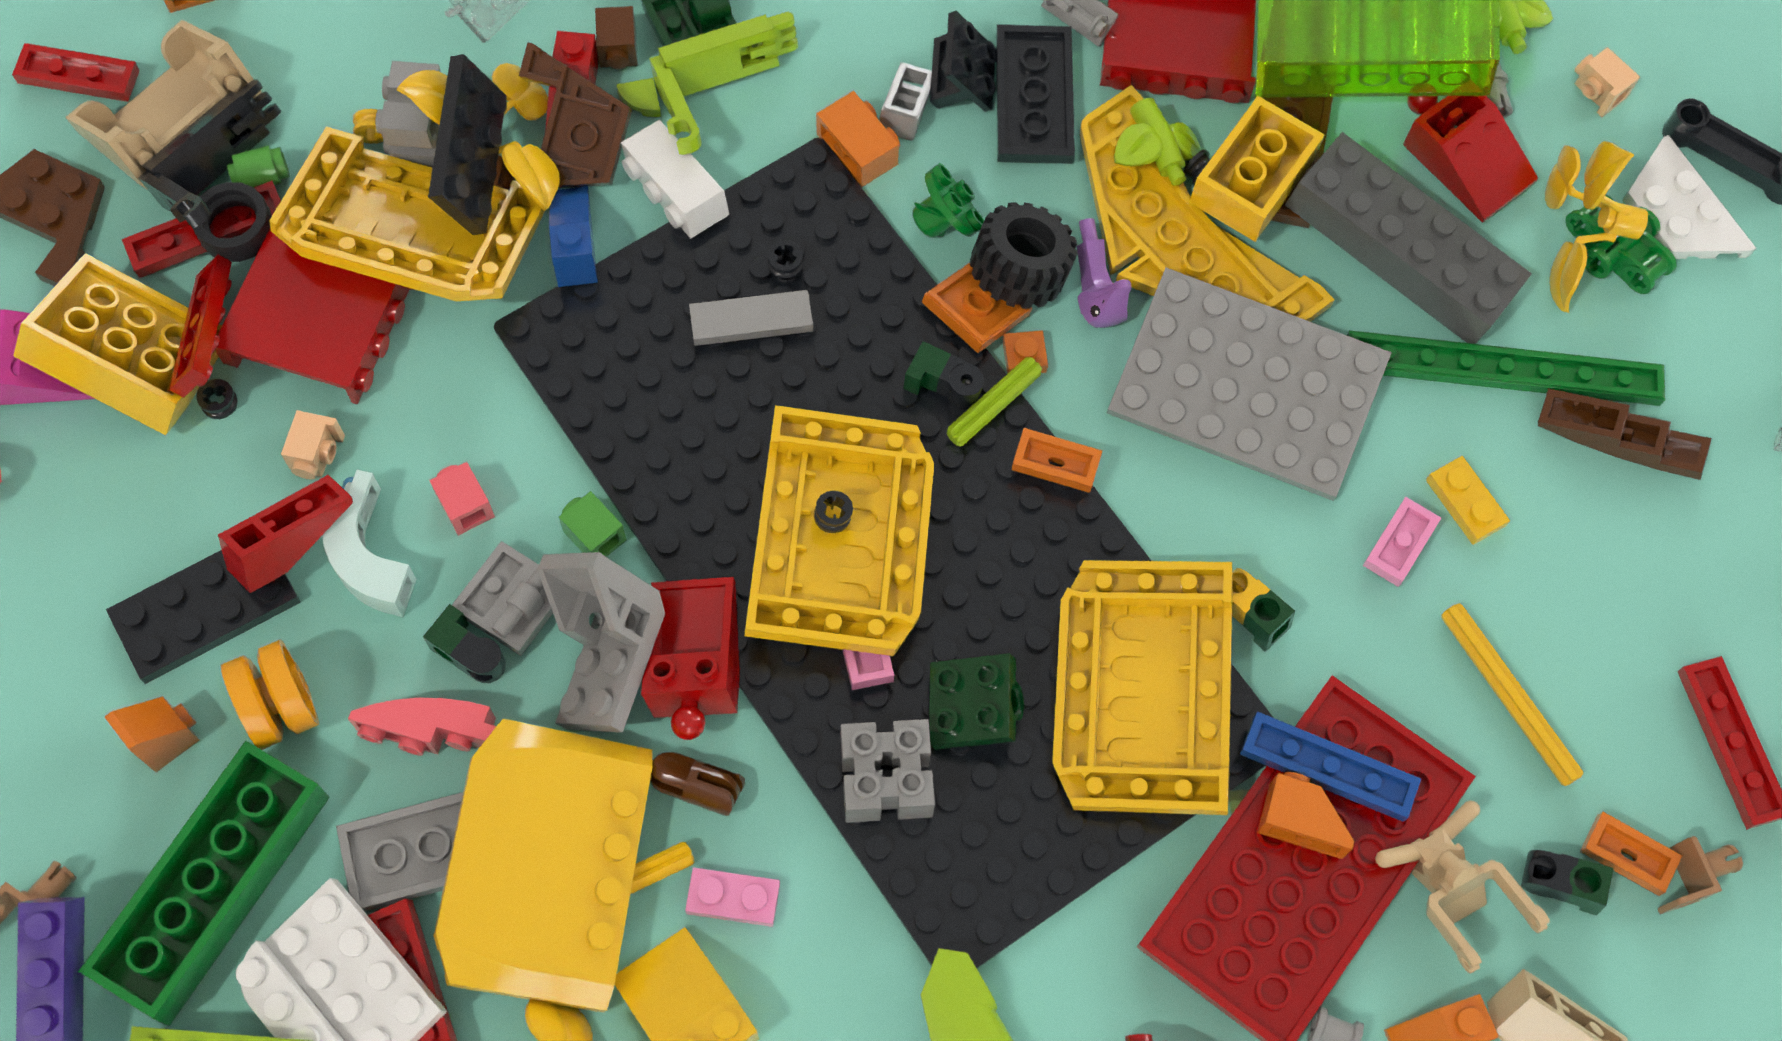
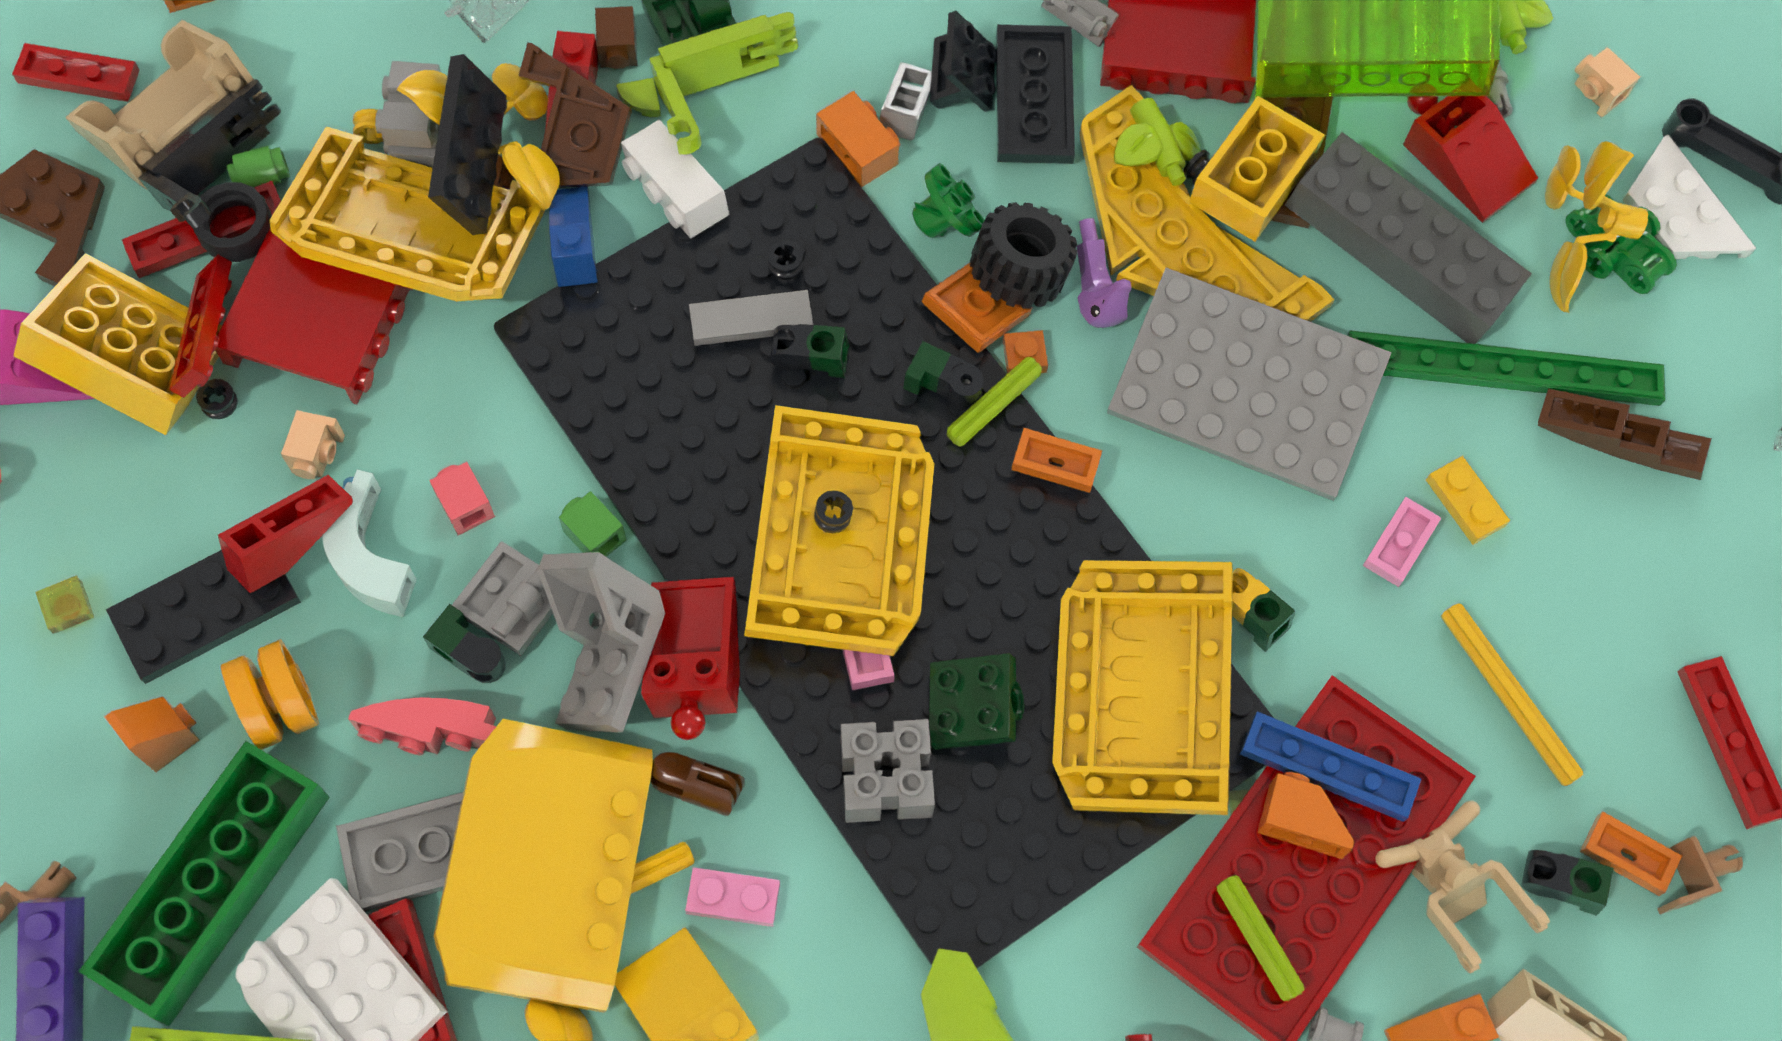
(64, 604): none -> clear yellow plate
(811, 348): none -> leg
(1260, 938): none -> lime axle

